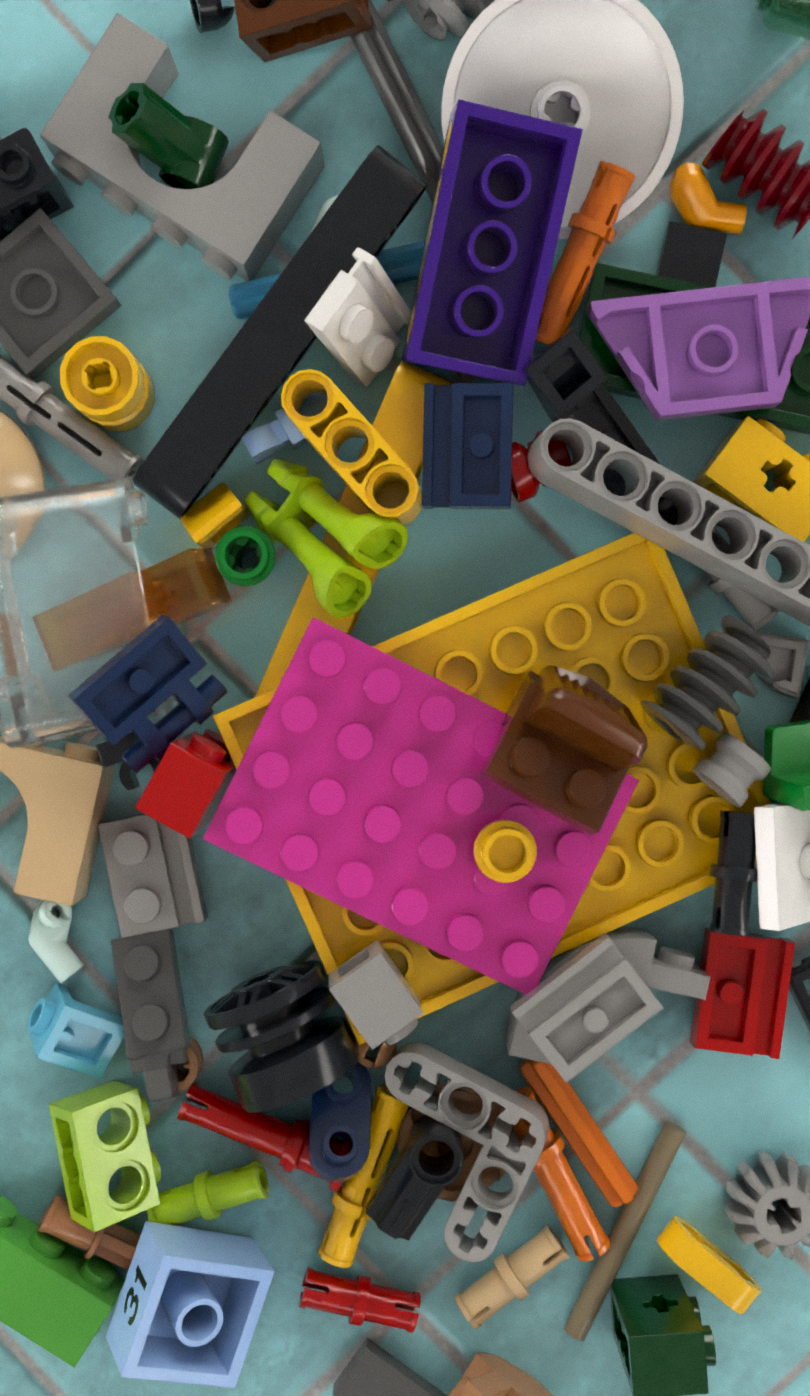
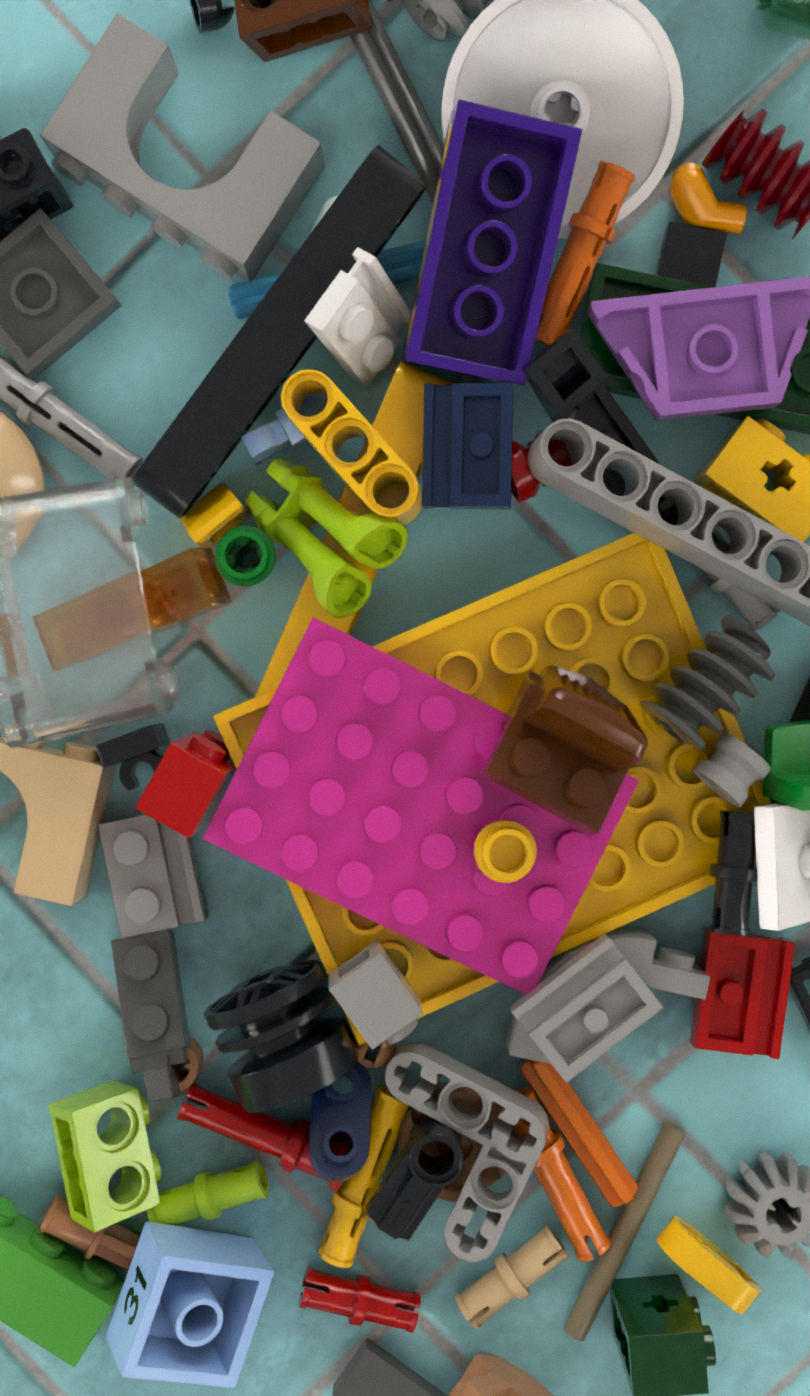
(49, 938): light aqua arm -> none
(74, 1033): medium azure bracket -> none
(107, 384): yellow wheel -> none
(138, 682): dark blue plate -> none
(180, 145): dark green piece -> none
(787, 662): light grey tile -> none

